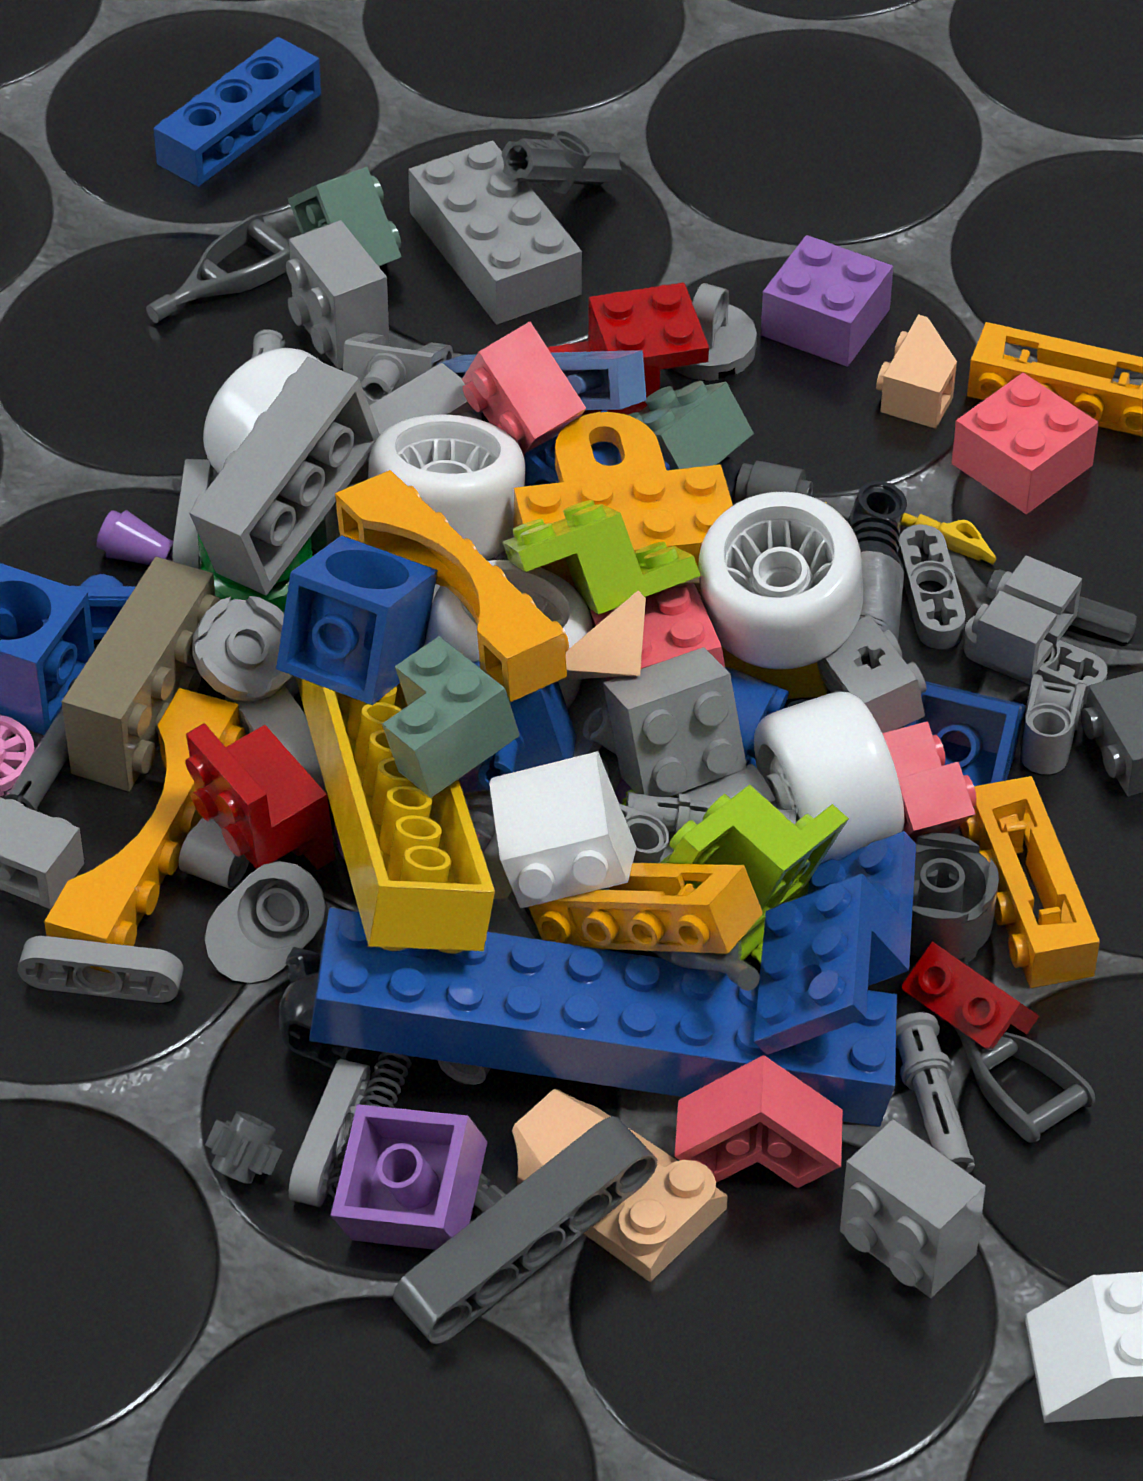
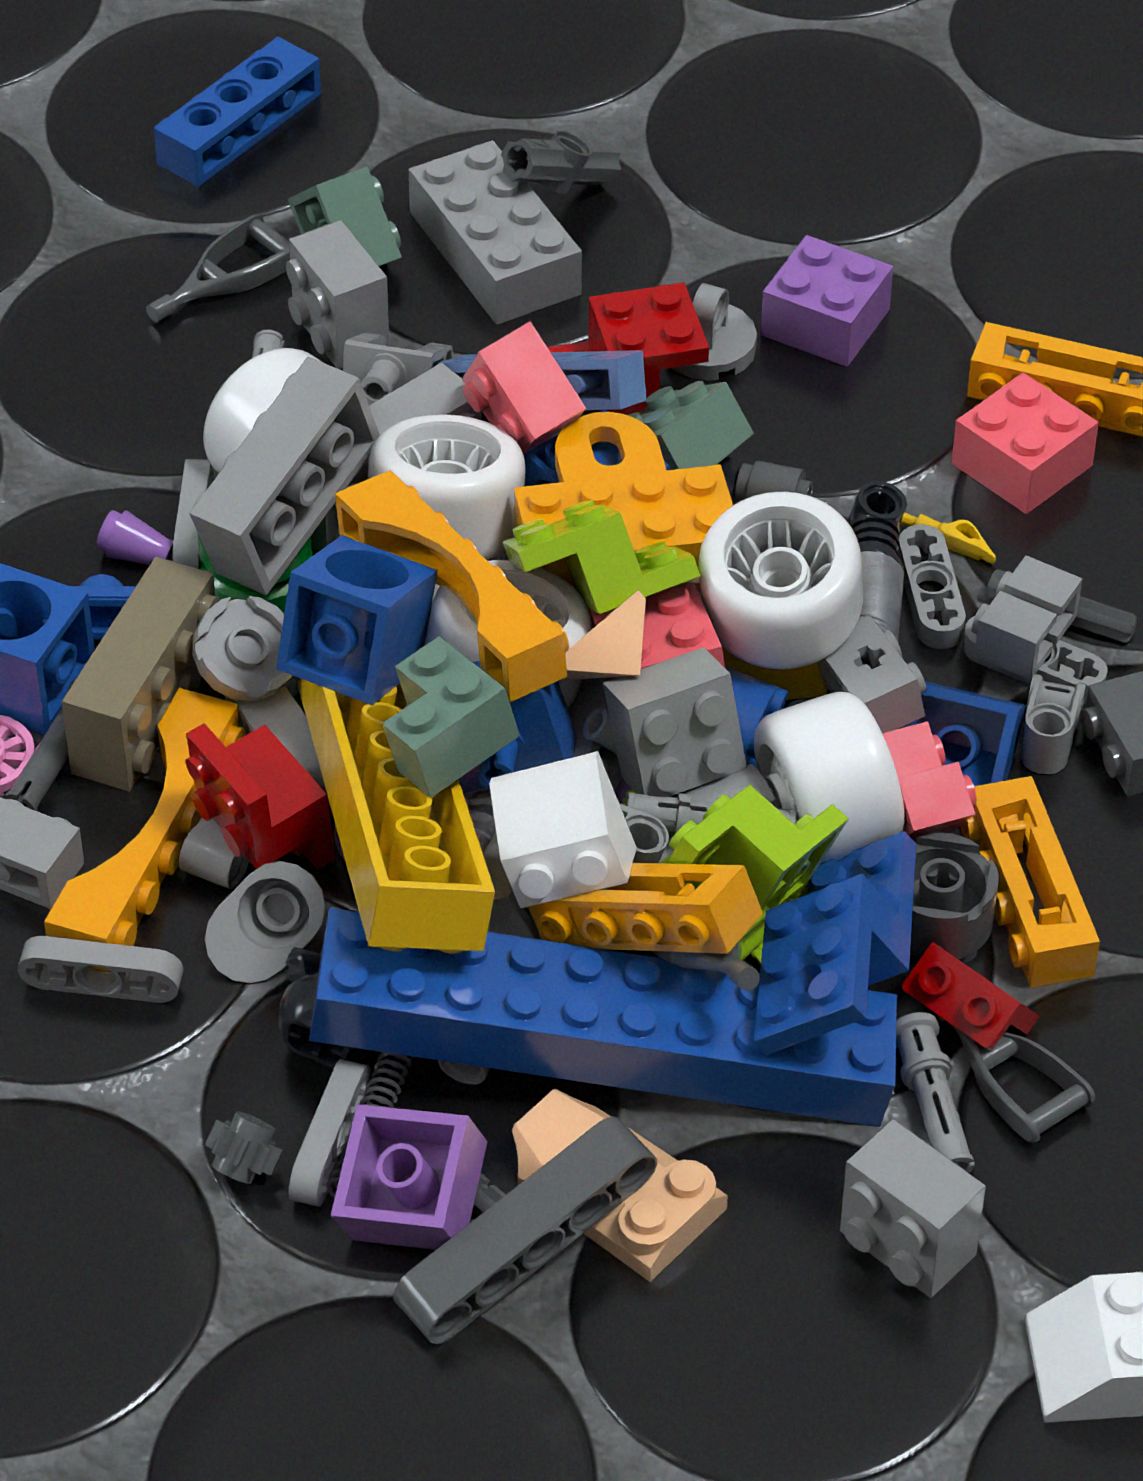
(761, 1118): coral brick -> none
(920, 377): light nougat slope -> none

